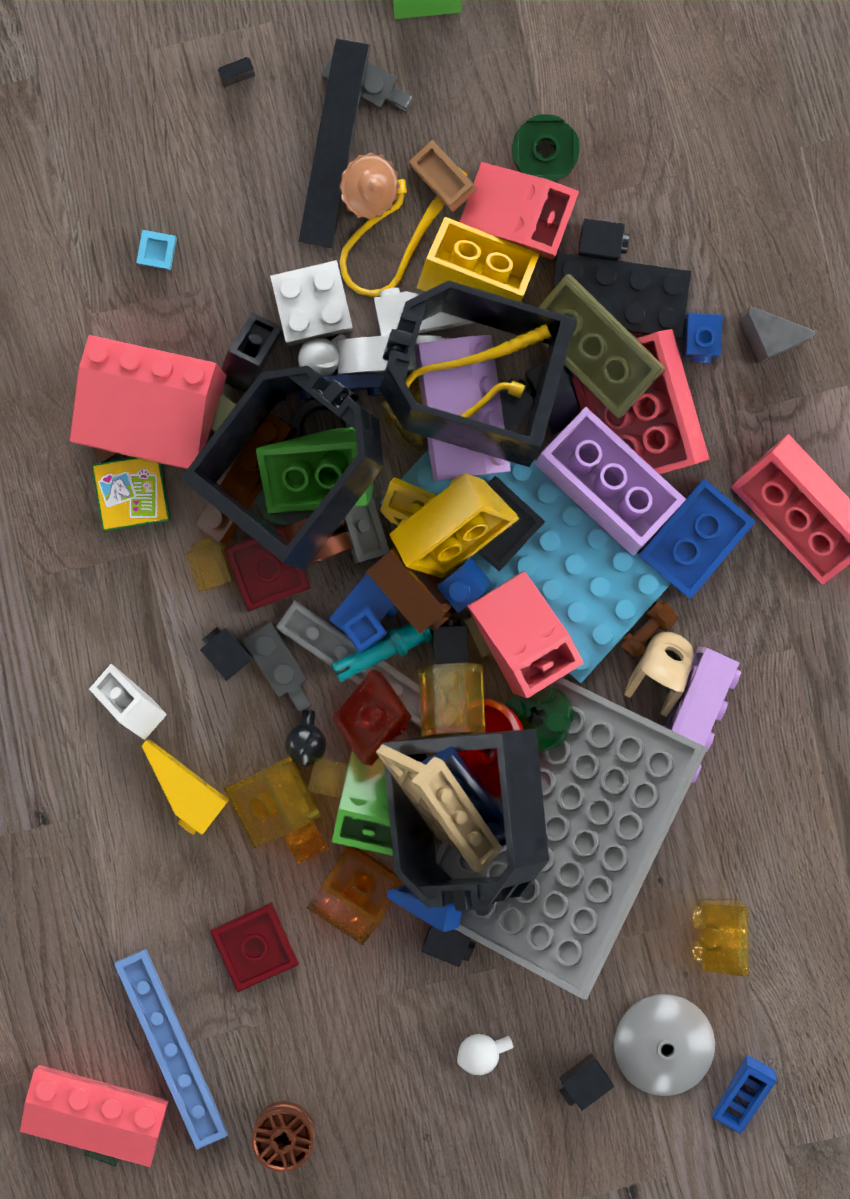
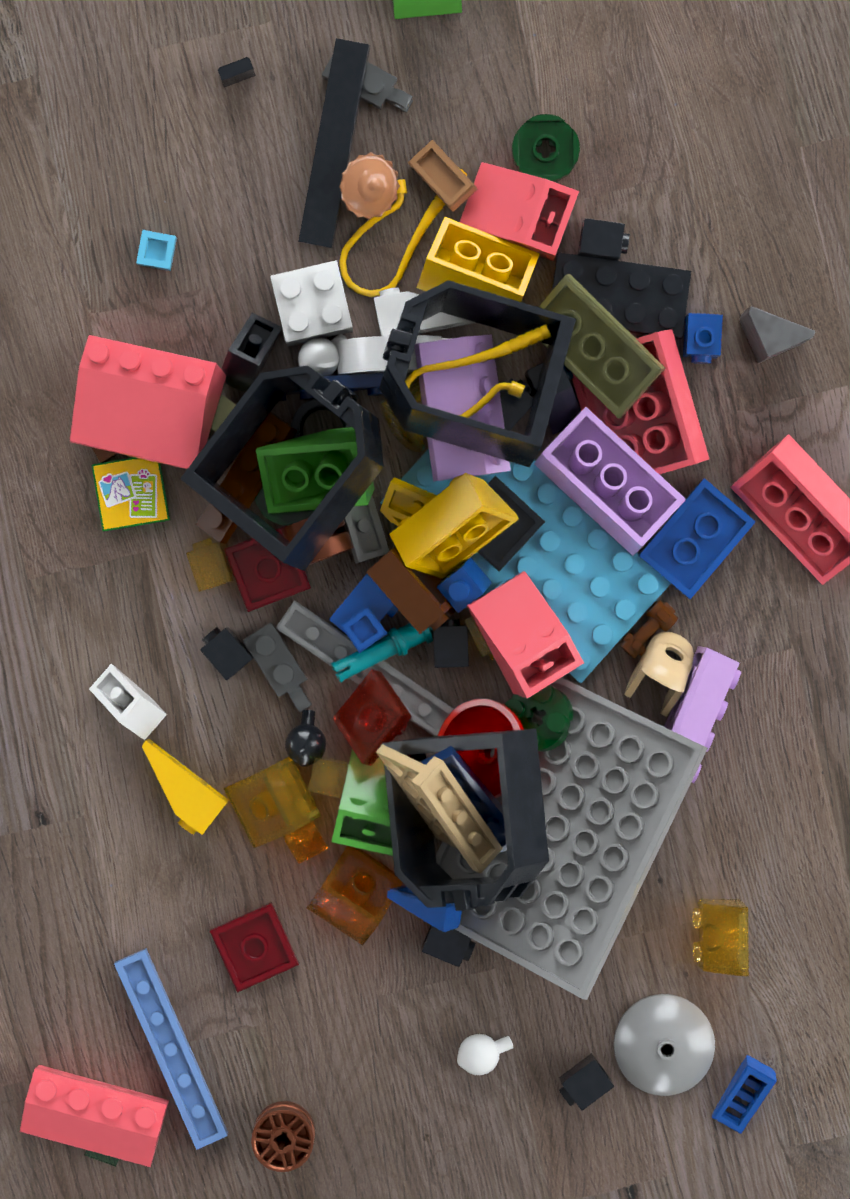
(451, 699): clear yellow slope -> none

